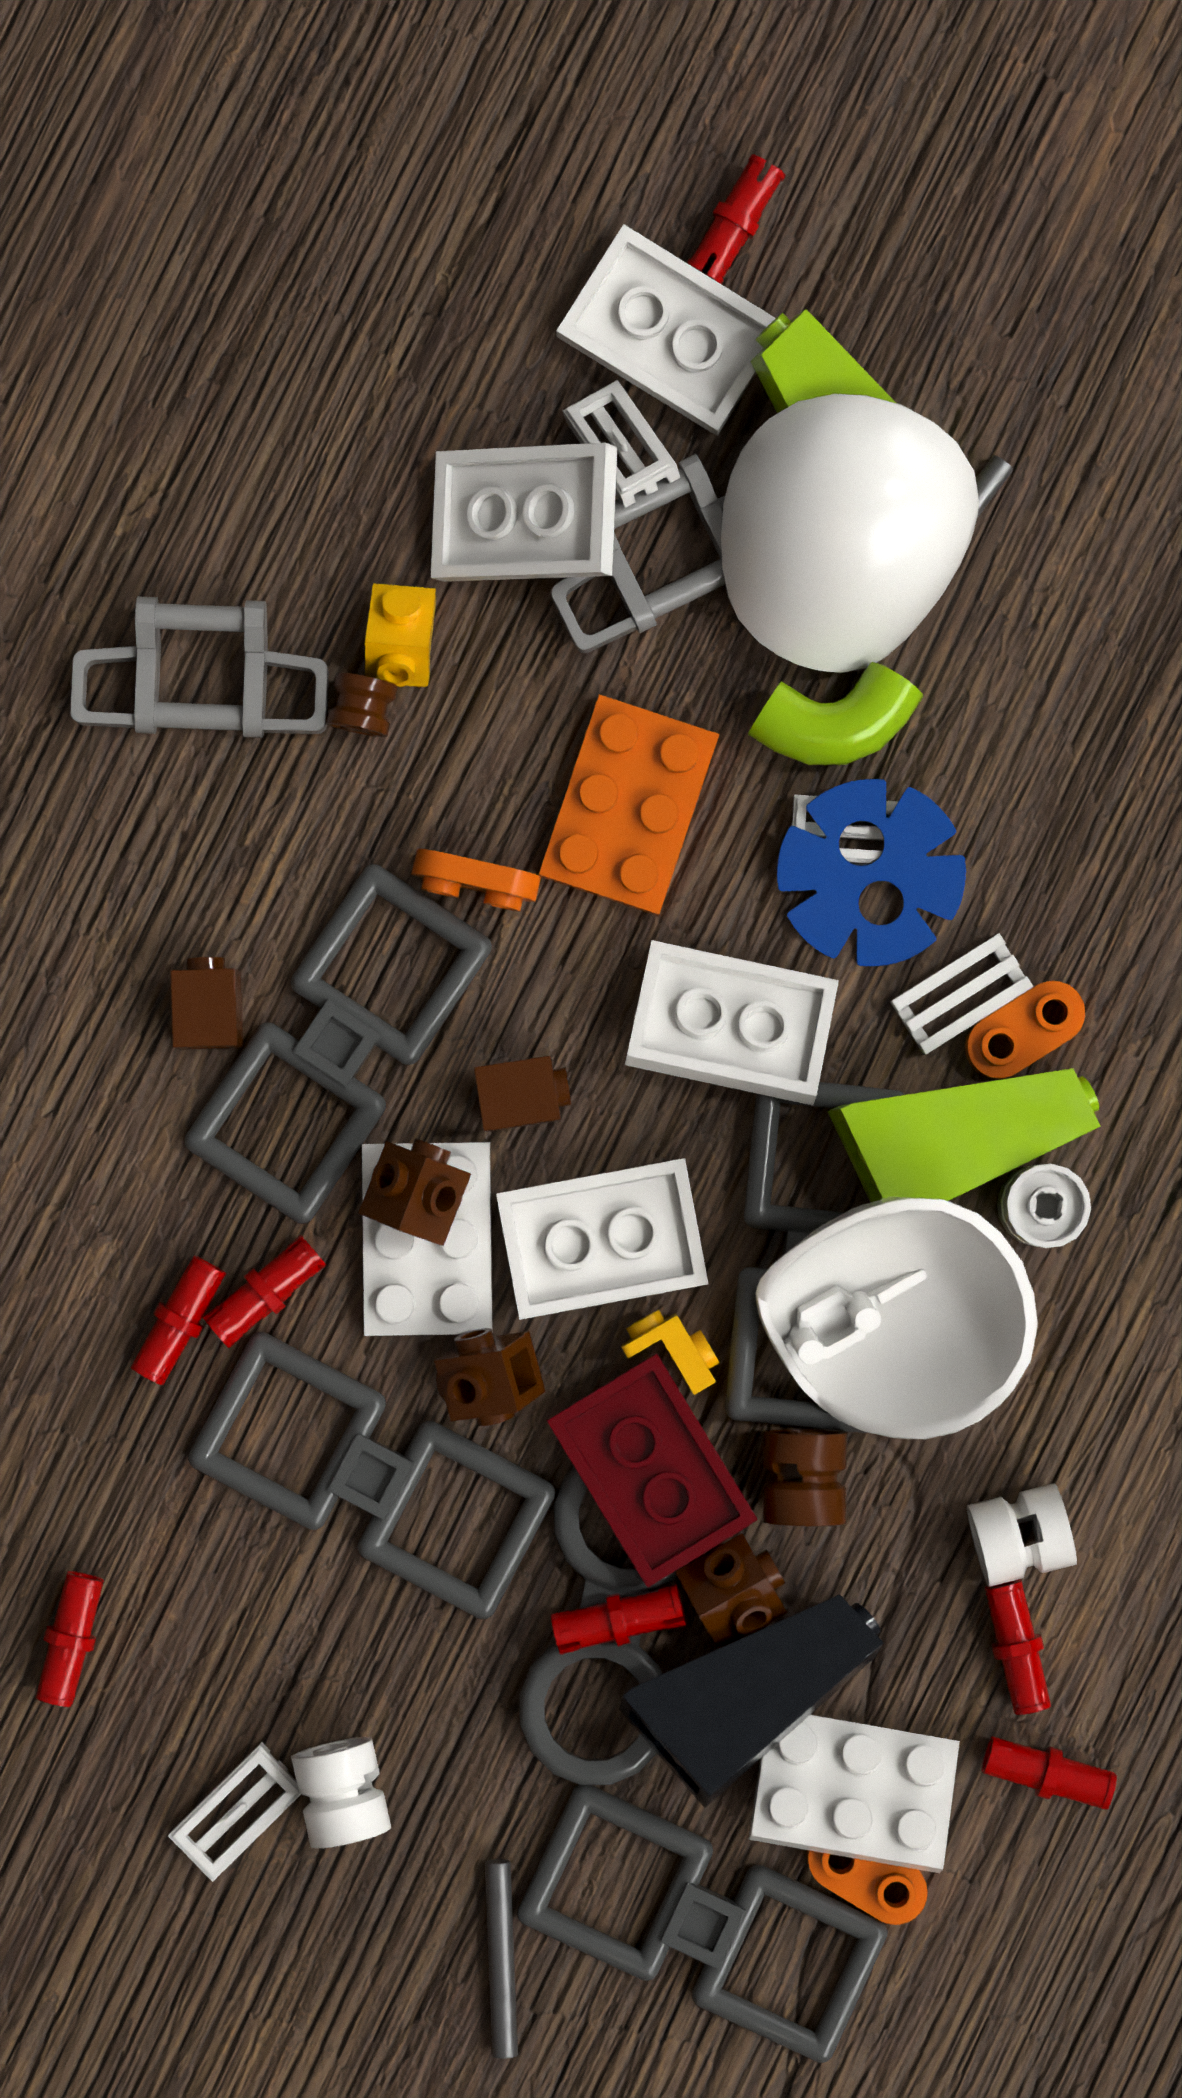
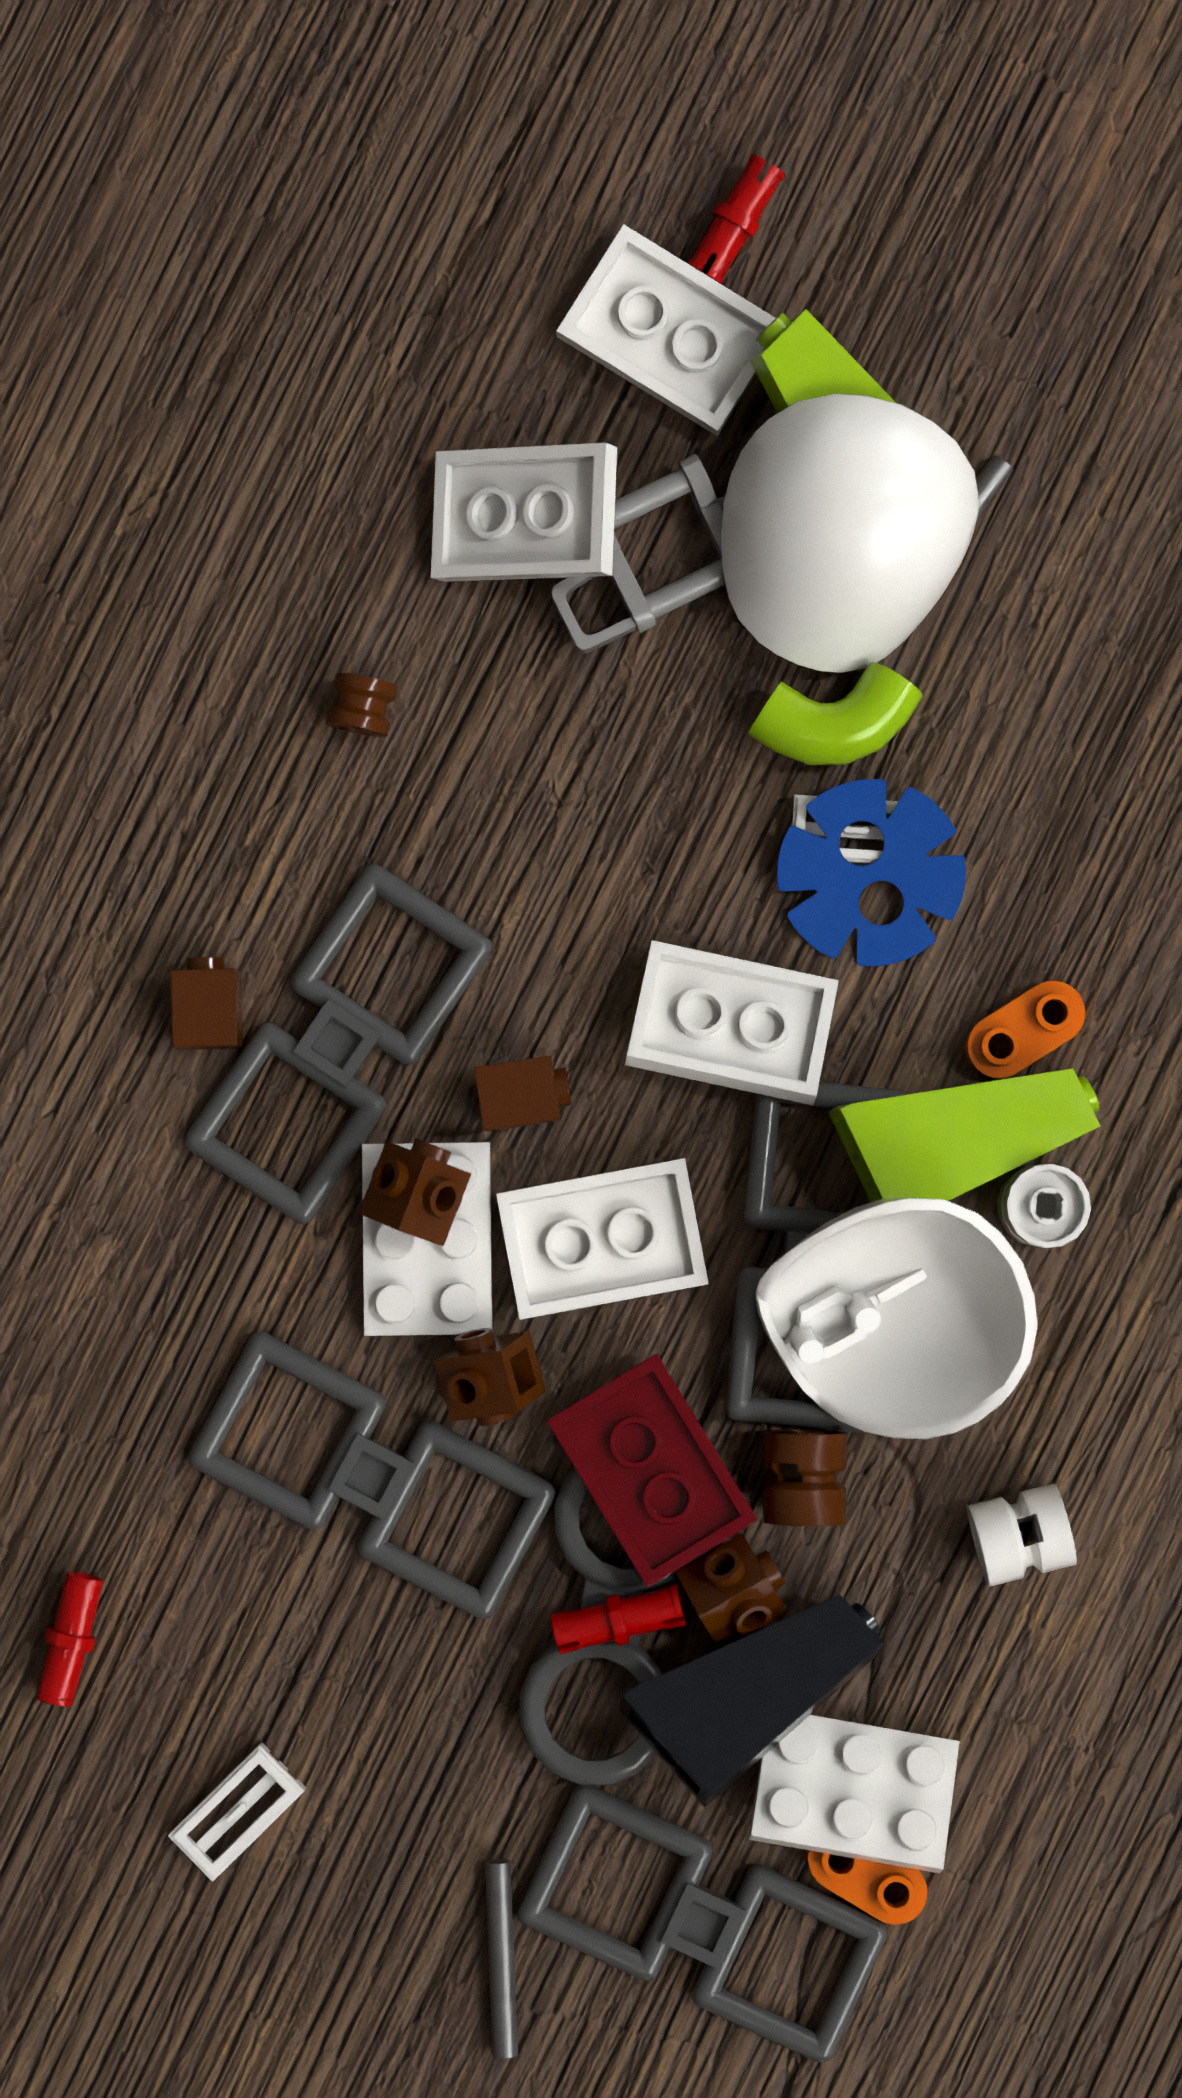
(151, 713): light grey bar -> none
(178, 1320): red pin -> none
(264, 1291): red pin -> none
(341, 1792): white wheel -> none
(400, 634): yellow bracket -> none
(448, 873): orange plate -> none
(628, 805): orange plate -> none
(642, 477): white tile -> none
(690, 1353): yellow bracket -> none
(1007, 965): white tile -> none
(1018, 1647): red pin -> none
(1049, 1773): red pin -> none

